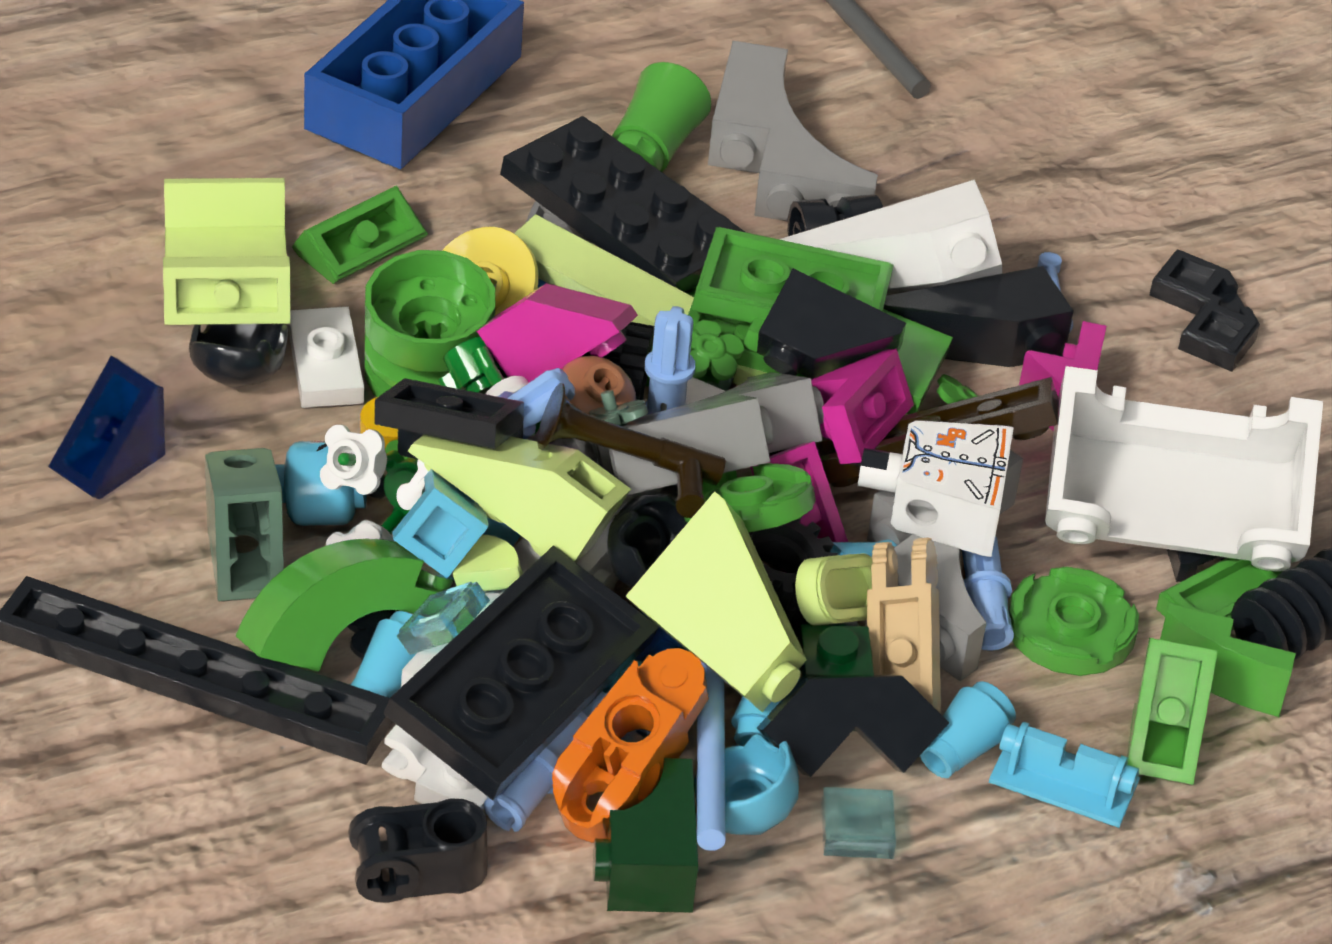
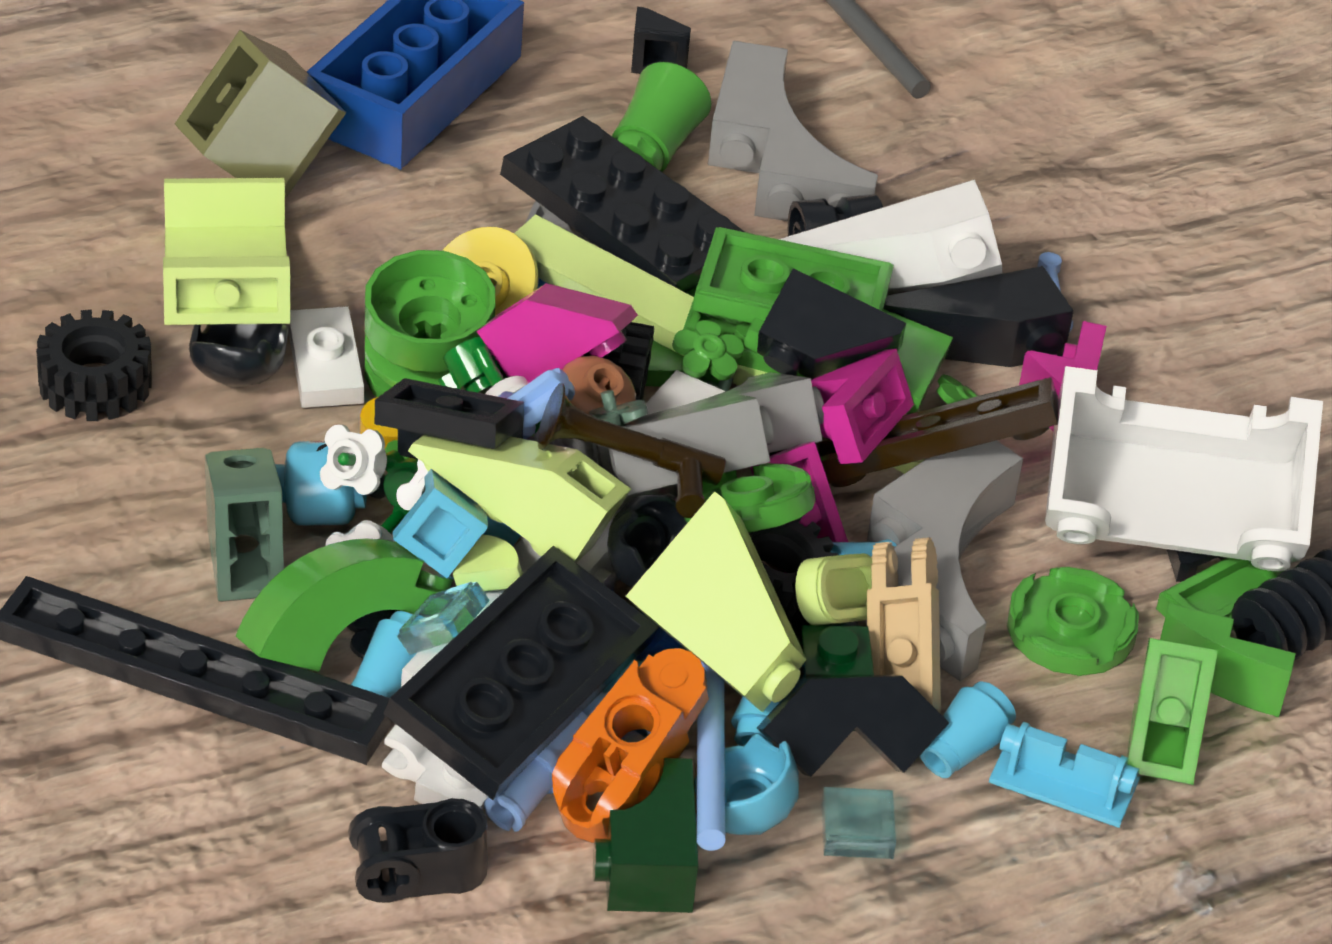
(98, 388): none -> black tyre
(114, 432): clear blue slope -> none
(260, 113): none -> olive slope
(360, 236): bright green slope -> none
(658, 40): none -> black slope
(670, 360): light blue axle -> none
(945, 482): white torso -> none
(990, 594): light blue axle -> none
(1222, 324): black tile -> none

